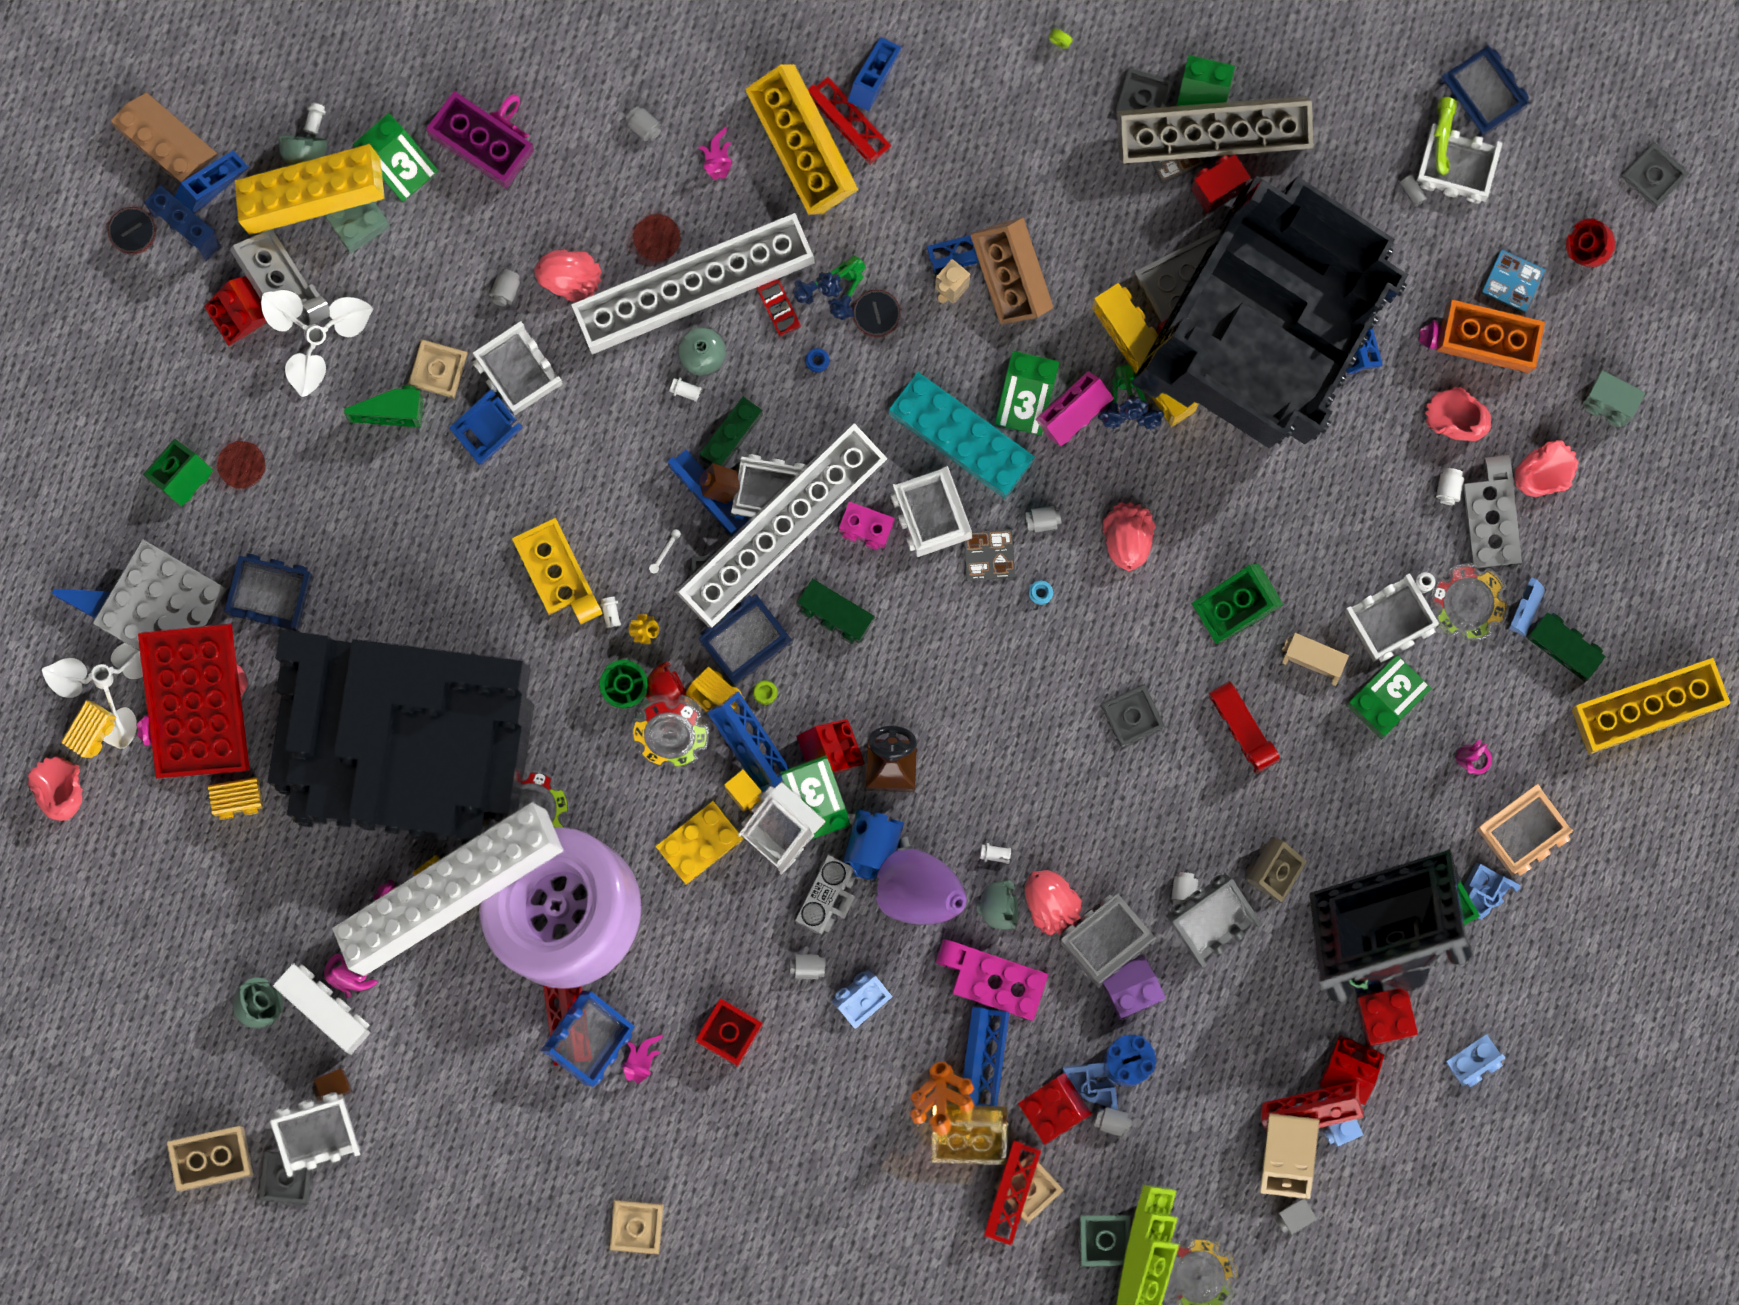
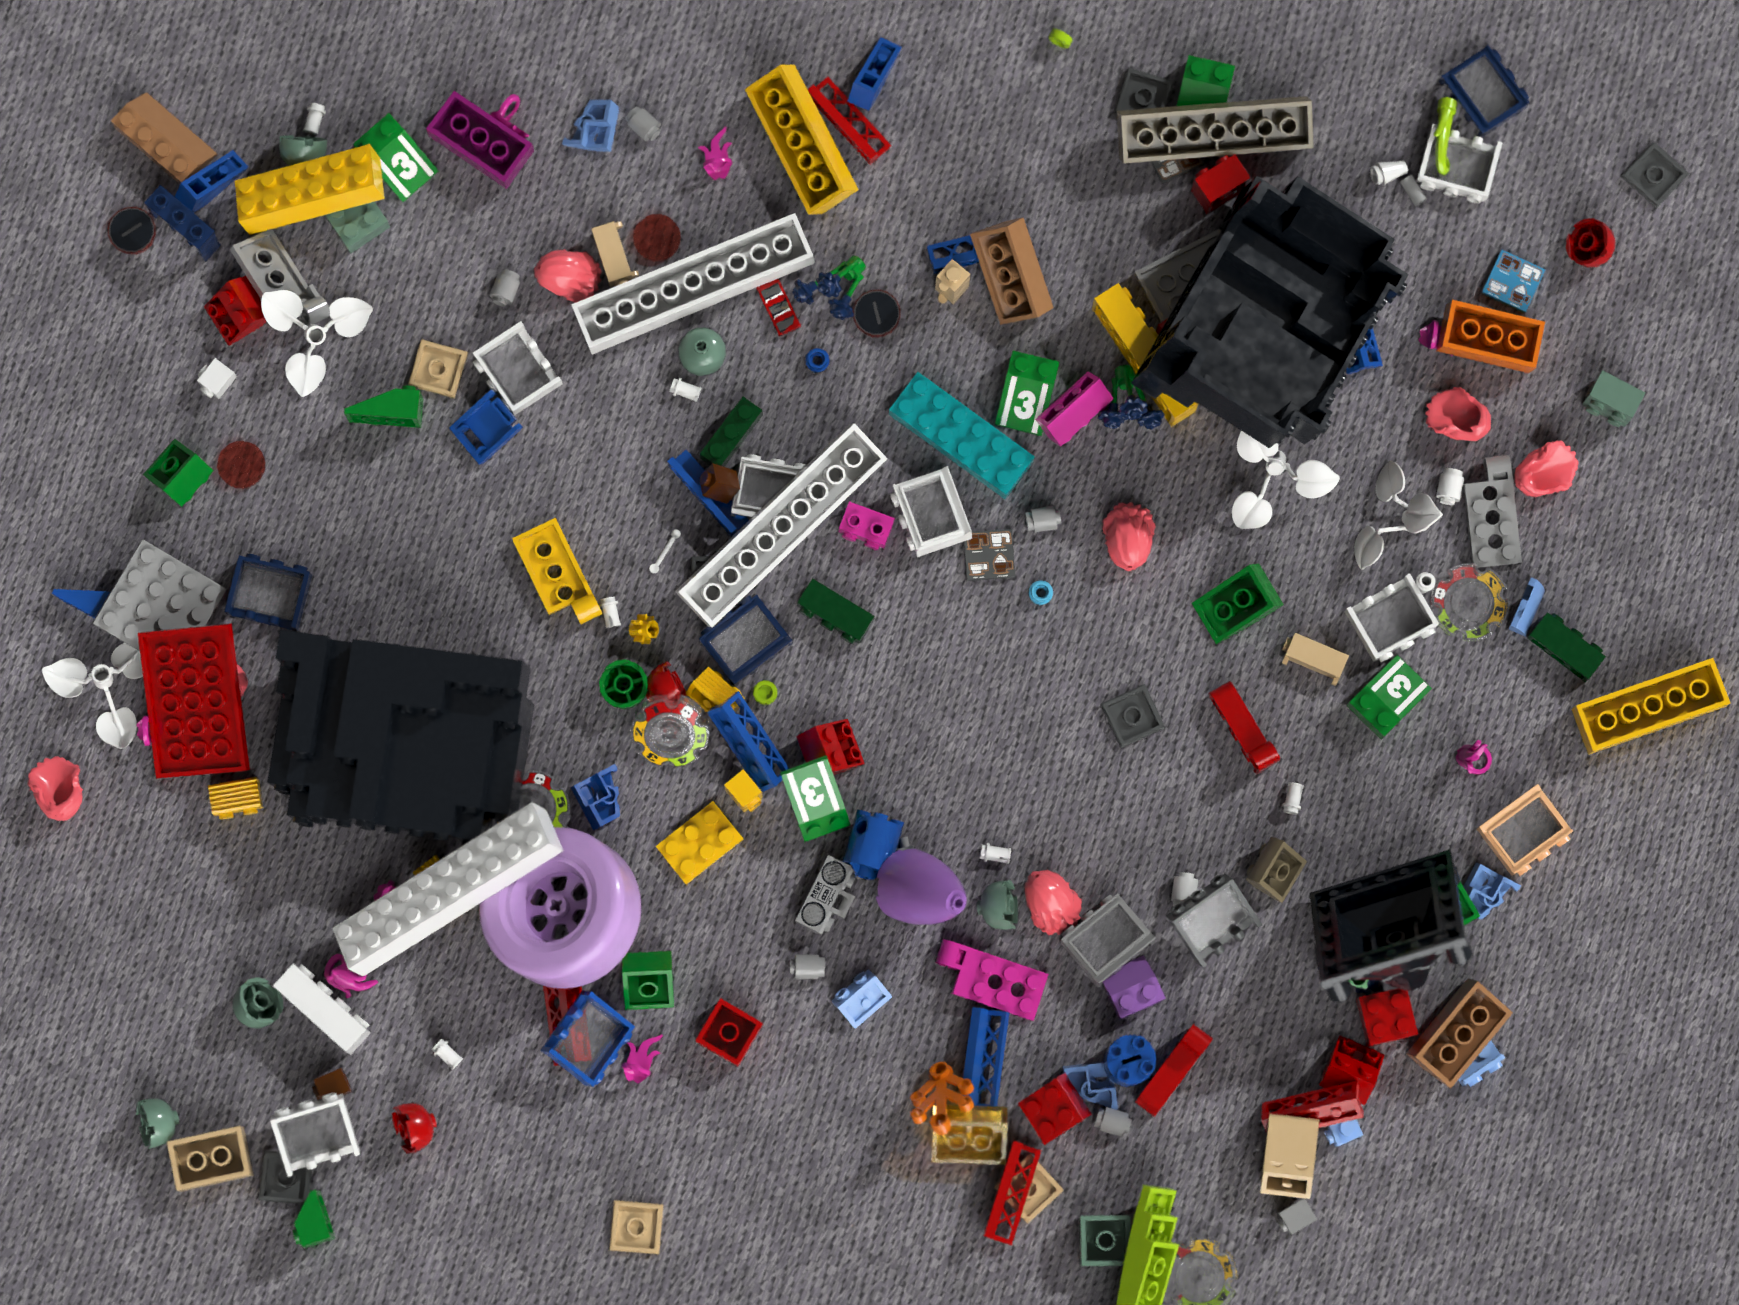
(89, 729): yellow brick -> none
(156, 1122): none -> sand green cylinder
(215, 379): none -> white brick
(313, 1222): none -> green slope
(414, 1126): none -> red cylinder
(447, 1054): none -> white pin
(600, 119): none -> medium blue slope
(603, 805): none -> blue slope
(612, 254): none -> tan brick
(648, 980): none -> green slope
(781, 826): white window -> none
(891, 761): reddish brown piece -> none
(1173, 1070): none -> red beam
(1293, 798): none -> white pin
(1312, 478): none -> white plant
(1387, 171): none -> white cone
(1418, 517): none -> white plant
(1459, 1032): none -> medium nougat slope

